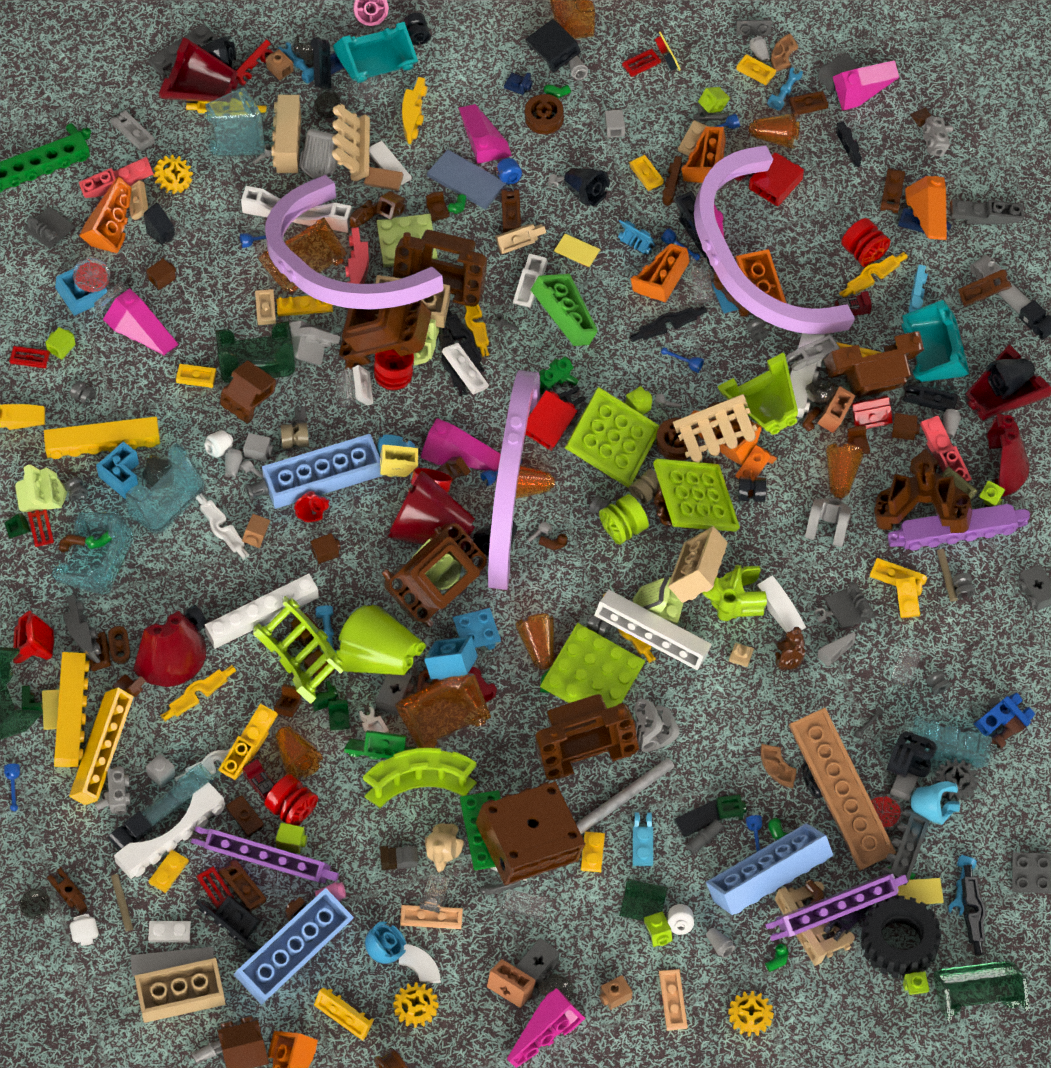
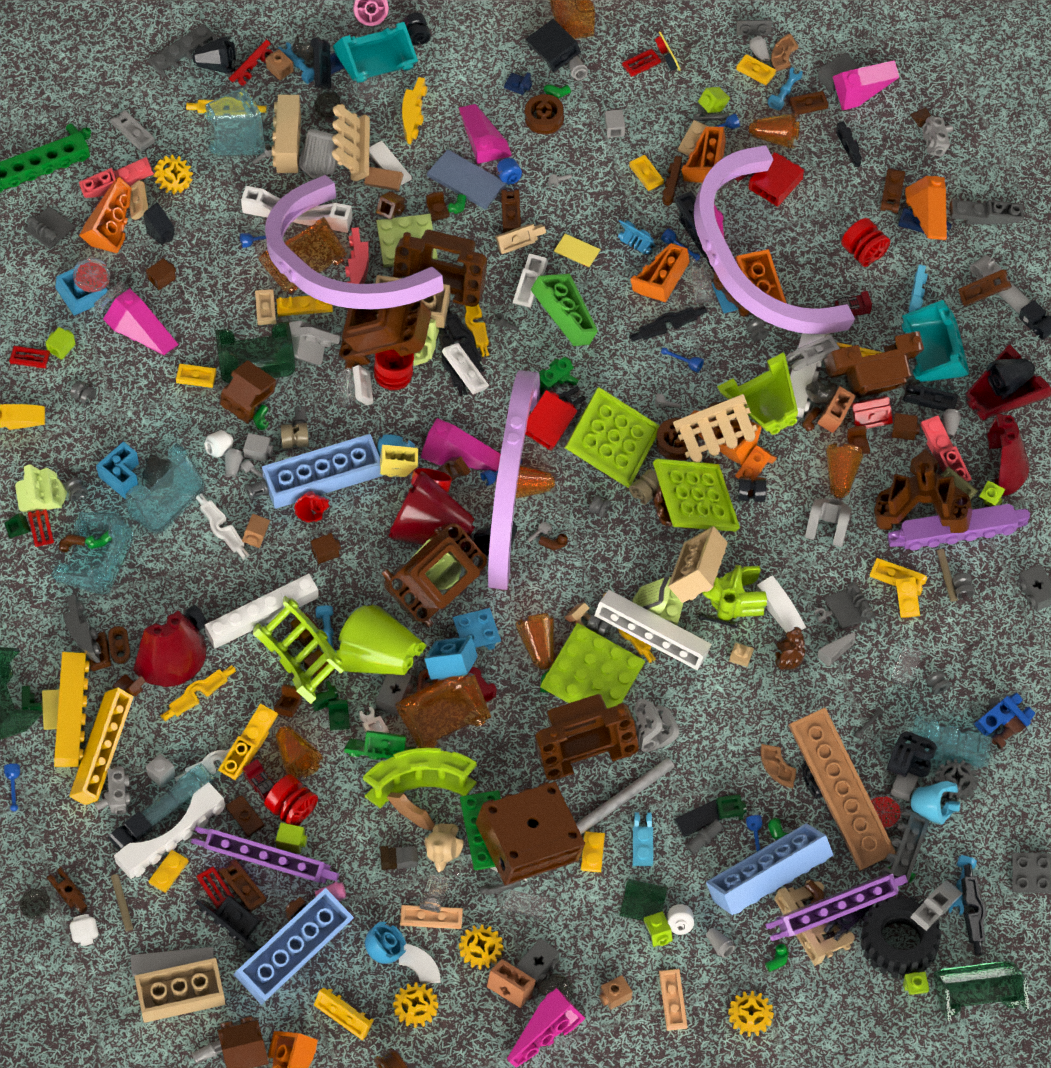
(33, 638): red piece -> none
(101, 437): yellow brick -> none
(169, 931): white plate -> none
(198, 76): dark red cone -> none
(259, 418): none -> green arm
(363, 214): reddish brown hinge -> none
(411, 811): none -> medium nougat tile
(487, 940): none -> yellow gear
(578, 612): none -> tan tile
(587, 184): black cone -> none
(624, 519): lime wheel -> none
(639, 400): lime brick -> none
(702, 616): none -> black hinge
(880, 269): yellow piece -> none
(924, 890): light yellow piece -> none
(936, 904): none -> light grey slope

